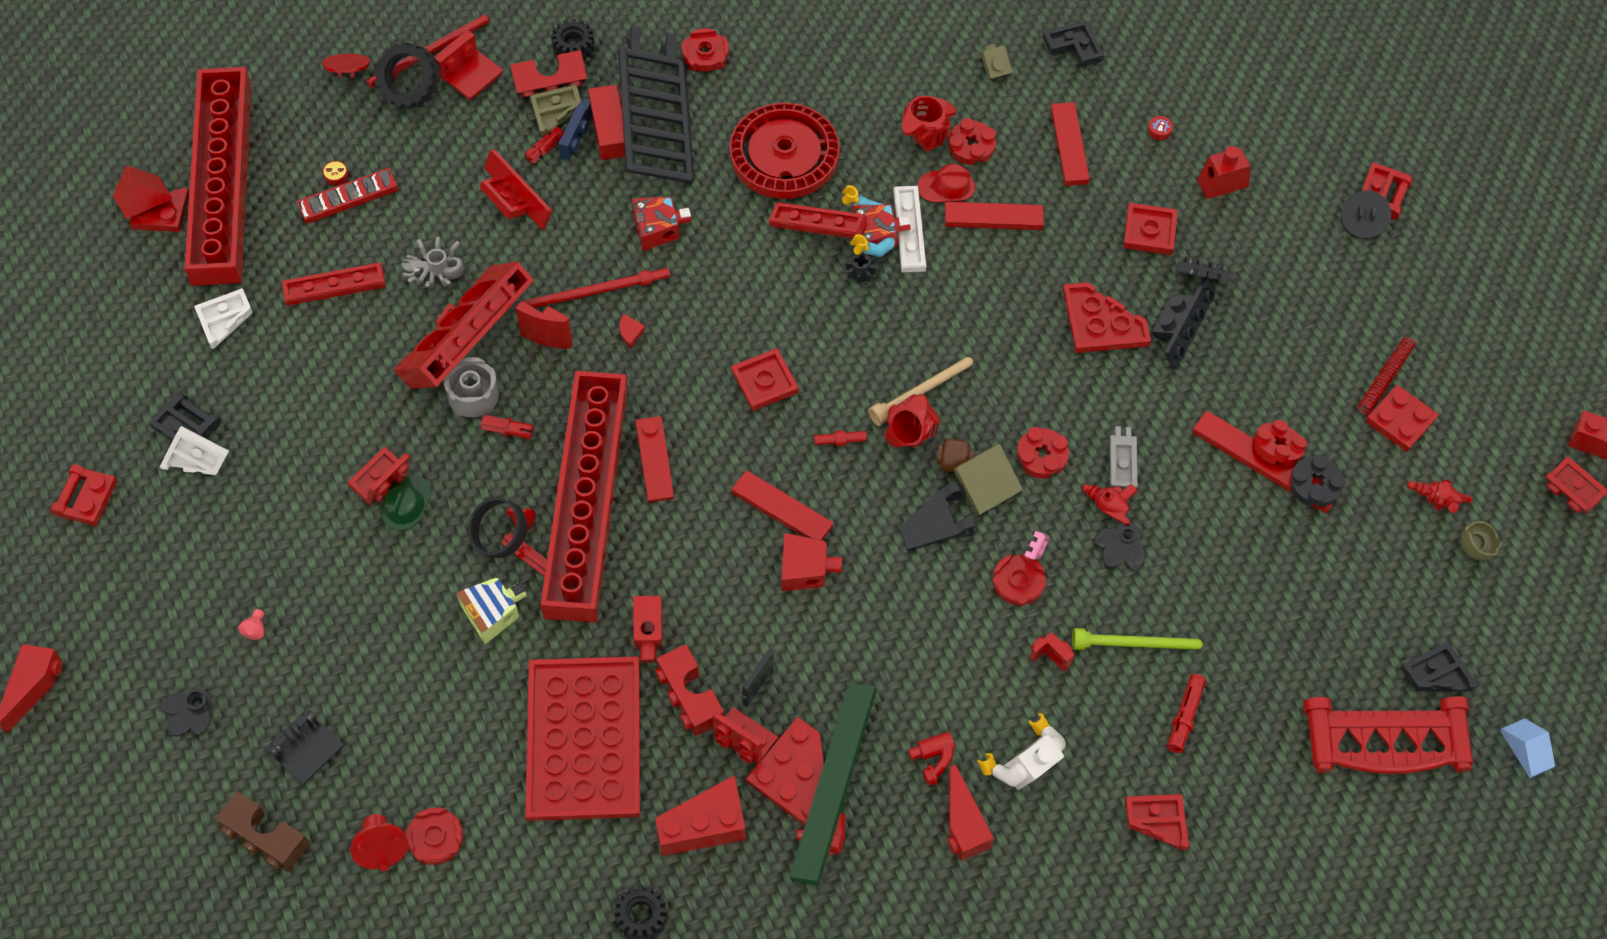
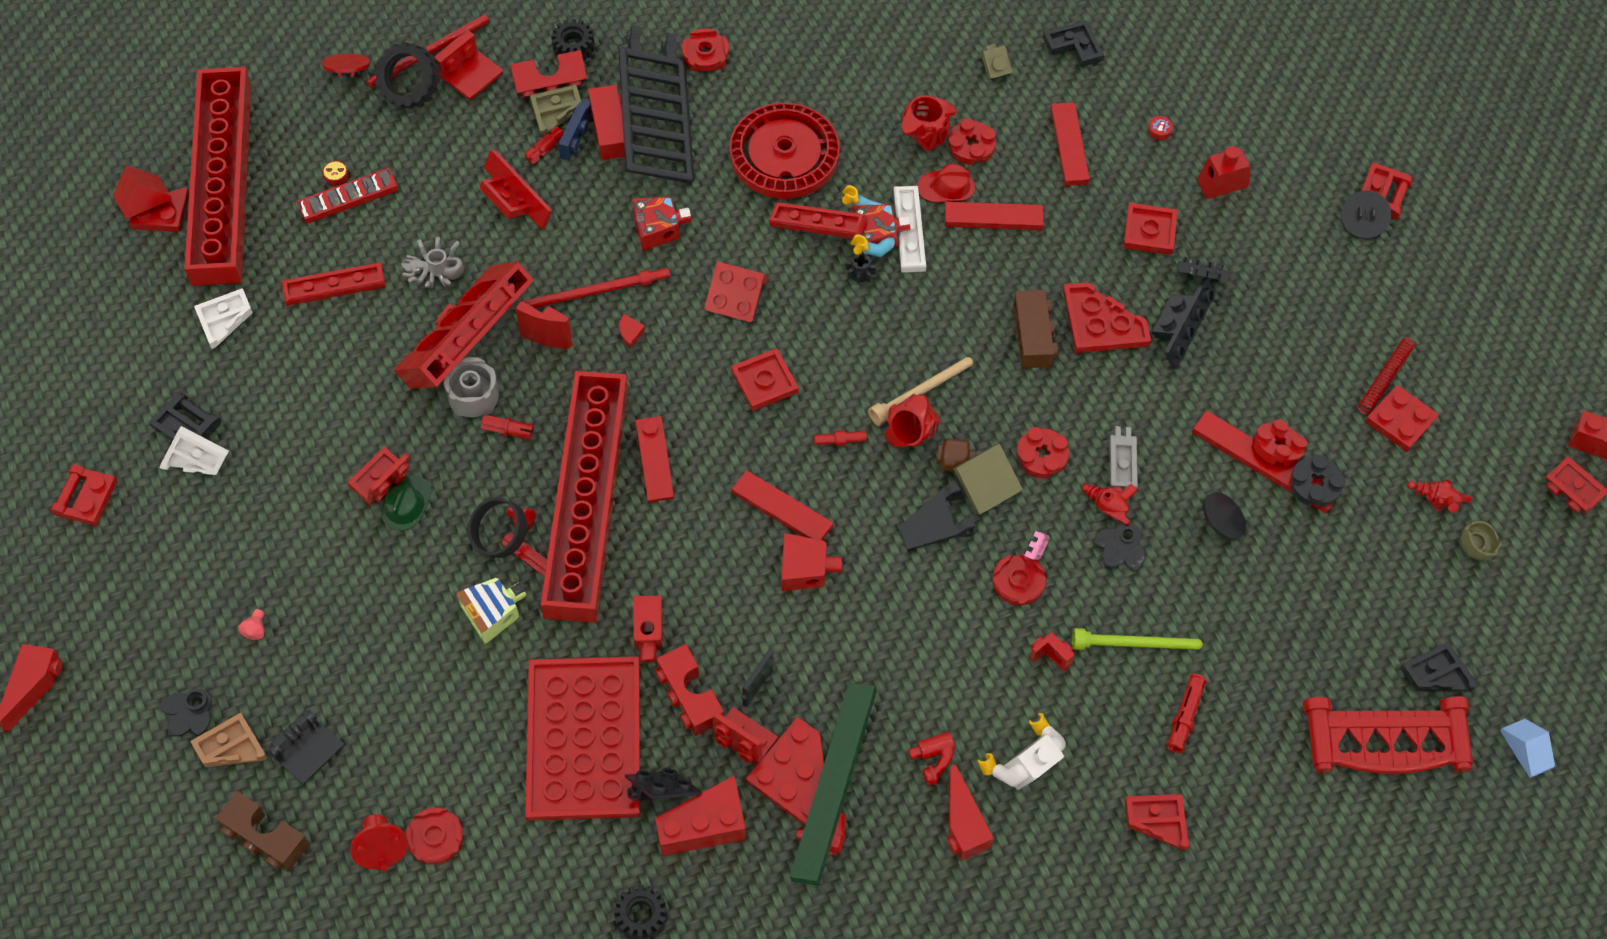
(228, 744): none -> medium nougat wing
(659, 785): none -> black hinge
(735, 291): none -> red bracket
(1034, 329): none -> reddish brown brick
(1224, 516): none -> black piece

